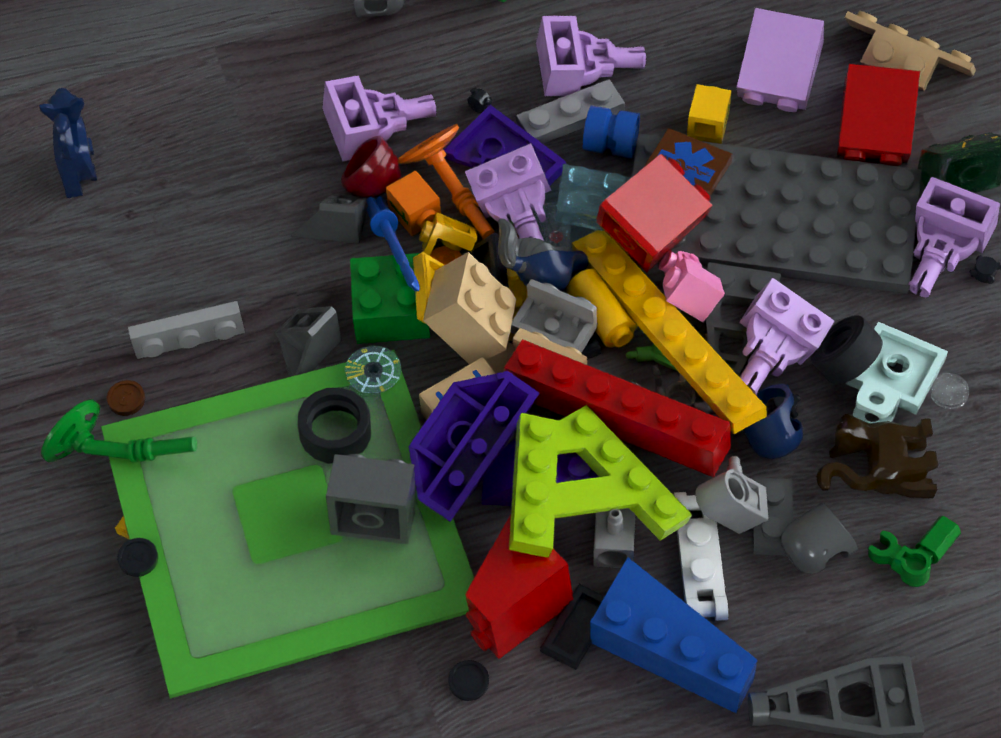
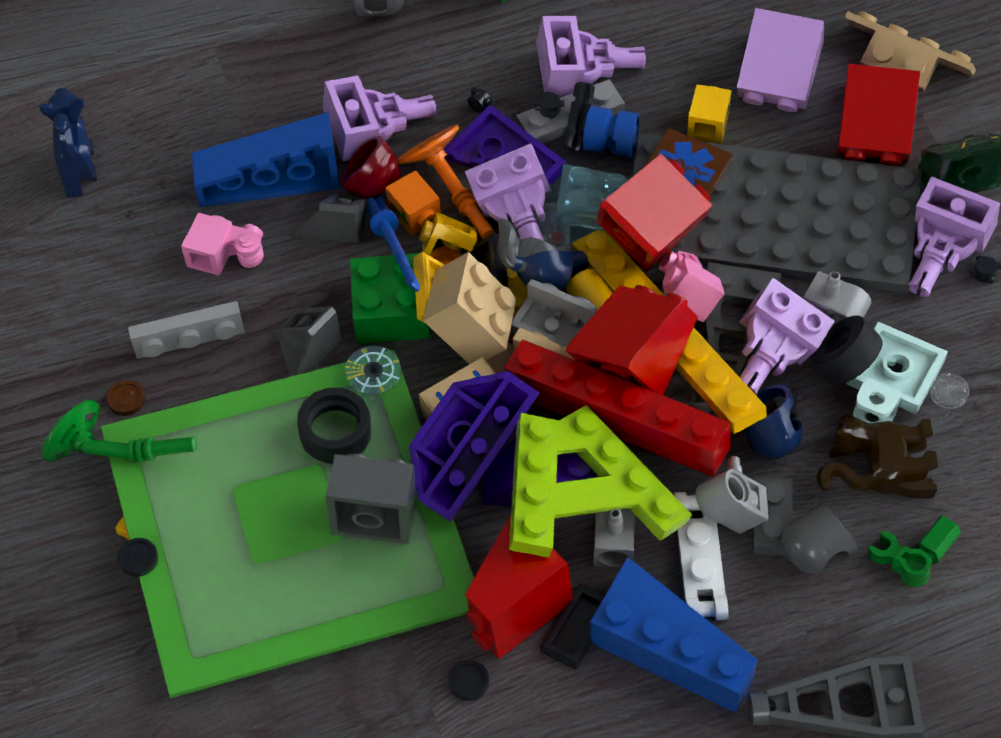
(215, 239): none -> bright pink brick
(268, 164): none -> blue wedge
(549, 105): none -> black piece
(577, 117): none -> black axle
(636, 336): none -> red slope
(837, 297): none -> light grey piece

